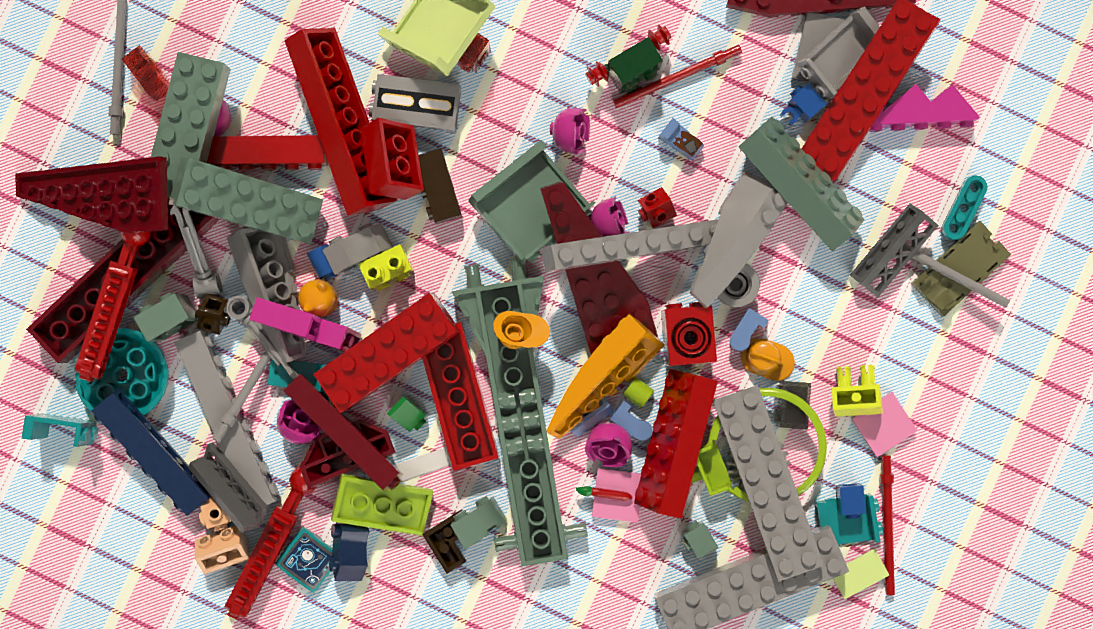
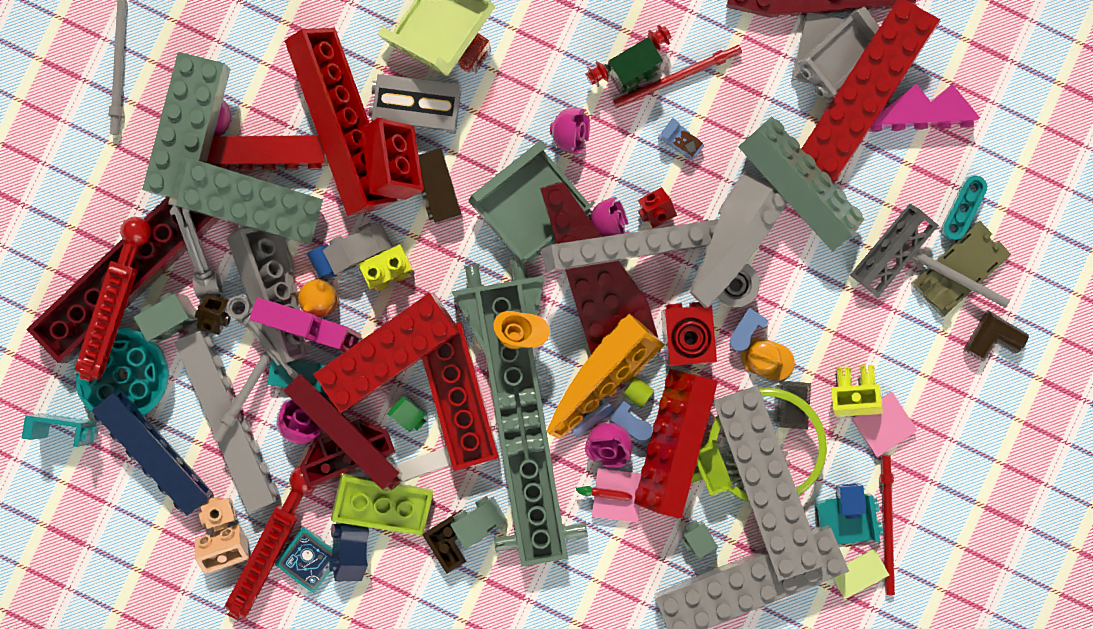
(114, 194): dark red wing -> none
(147, 72): clear red brick -> none
(227, 490): dark grey fence -> none
(804, 104): blue brick -> none
(995, 330): none -> dark brown brick

